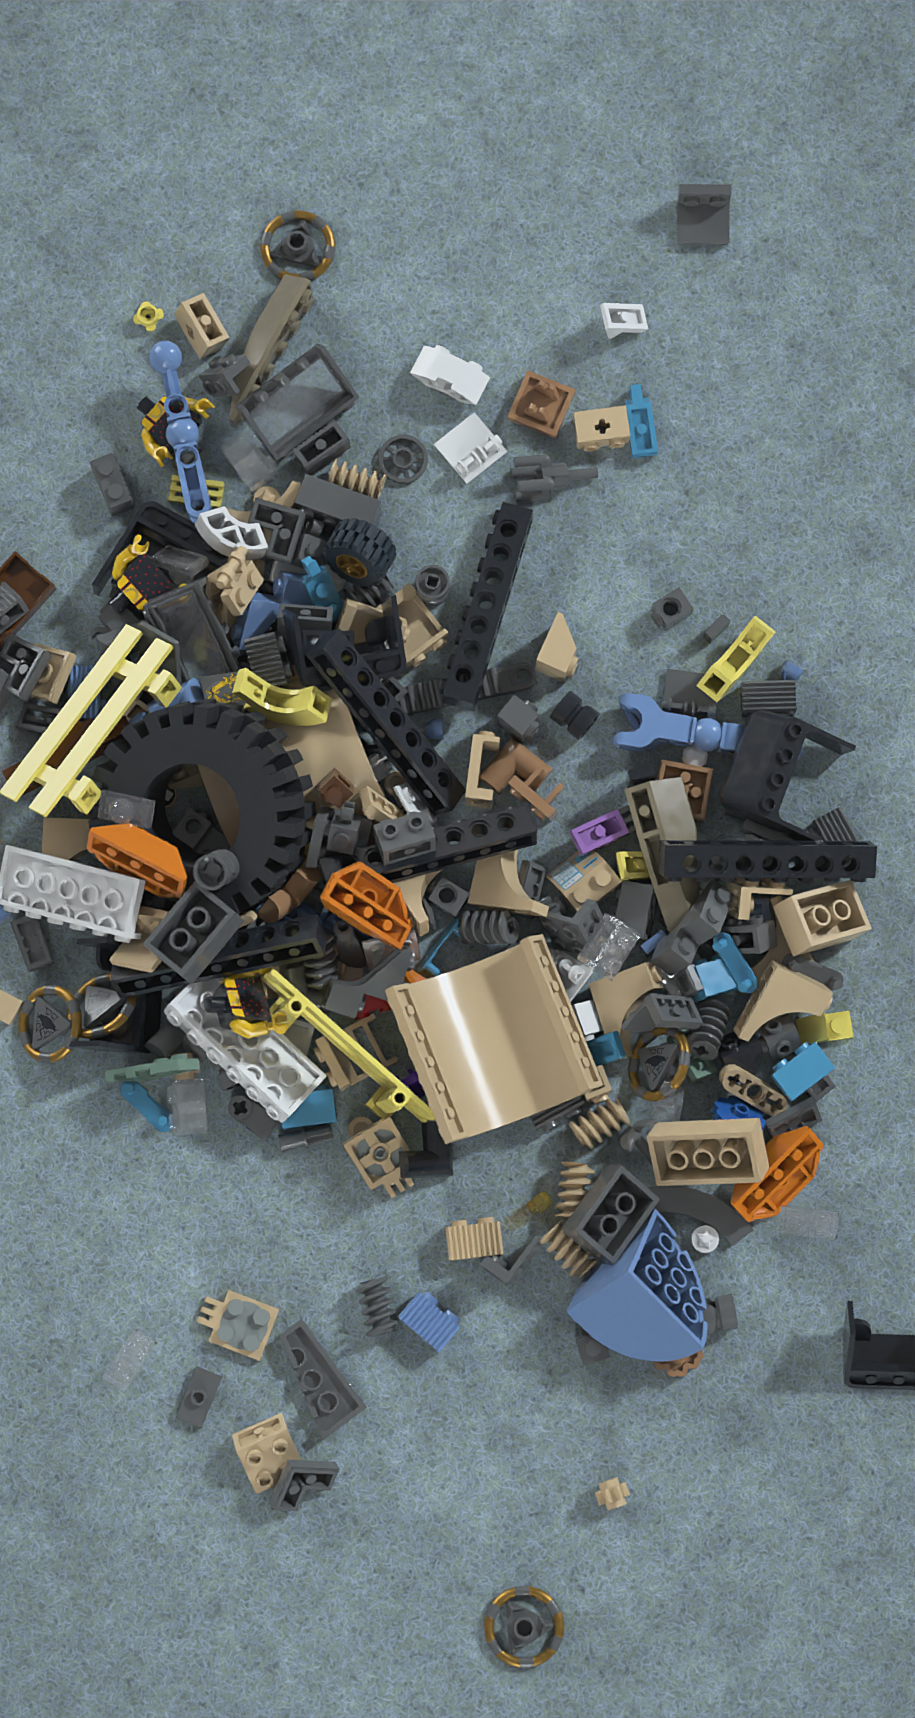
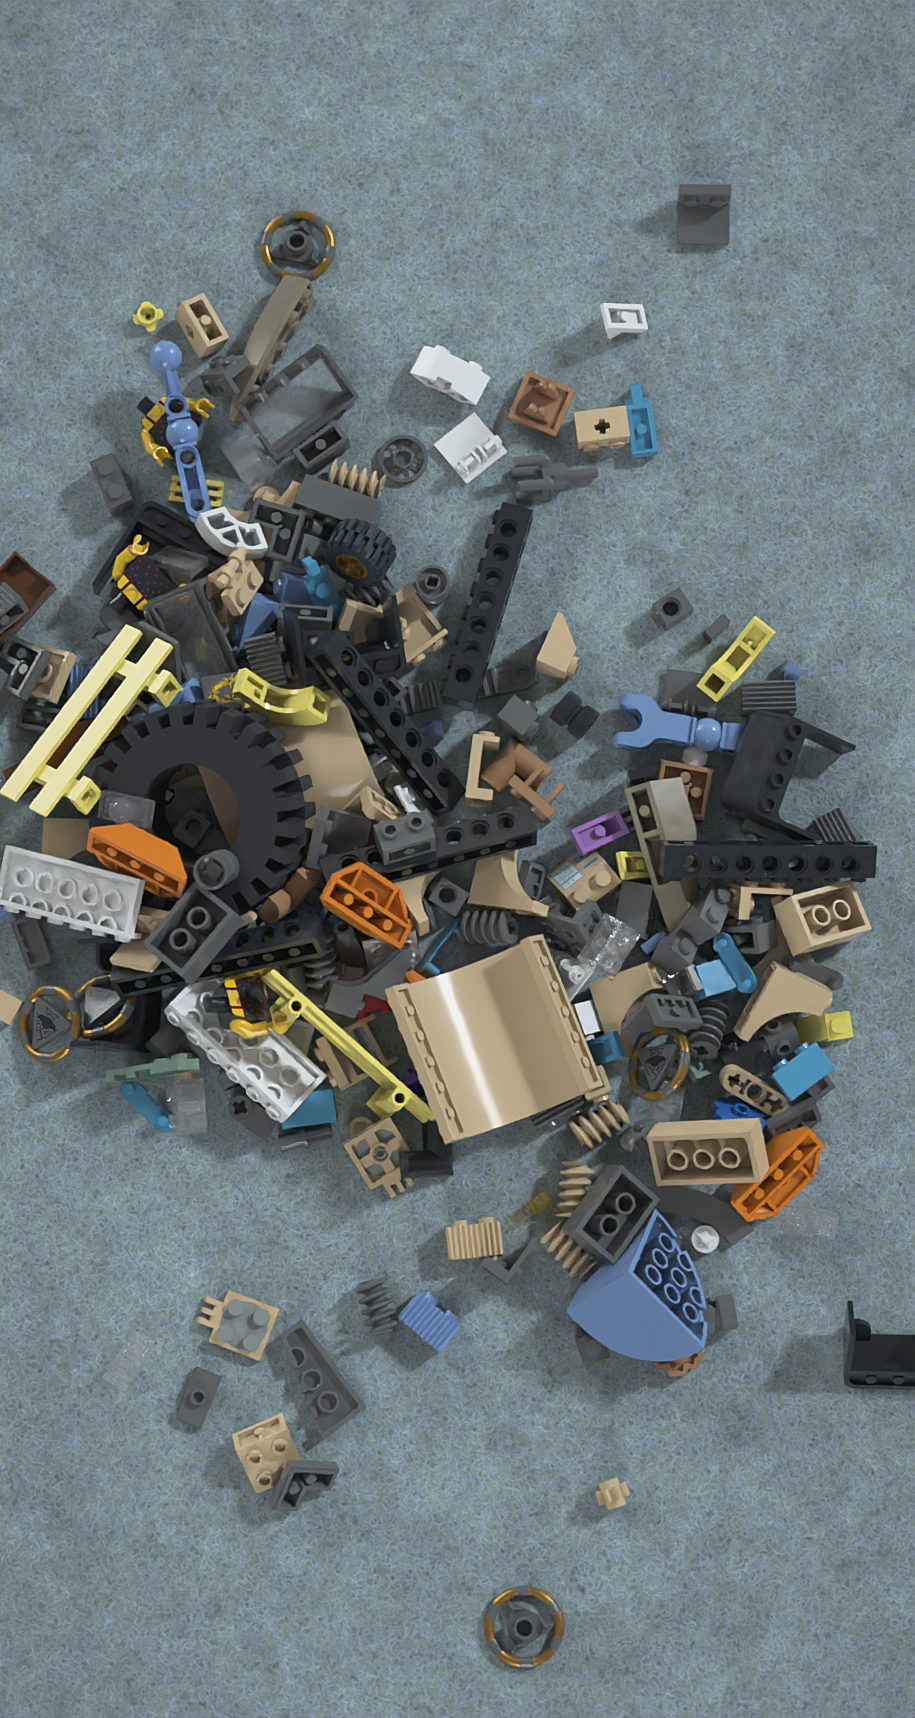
(335, 788): reddish brown brick -> none
(344, 830): dark grey brick -> none

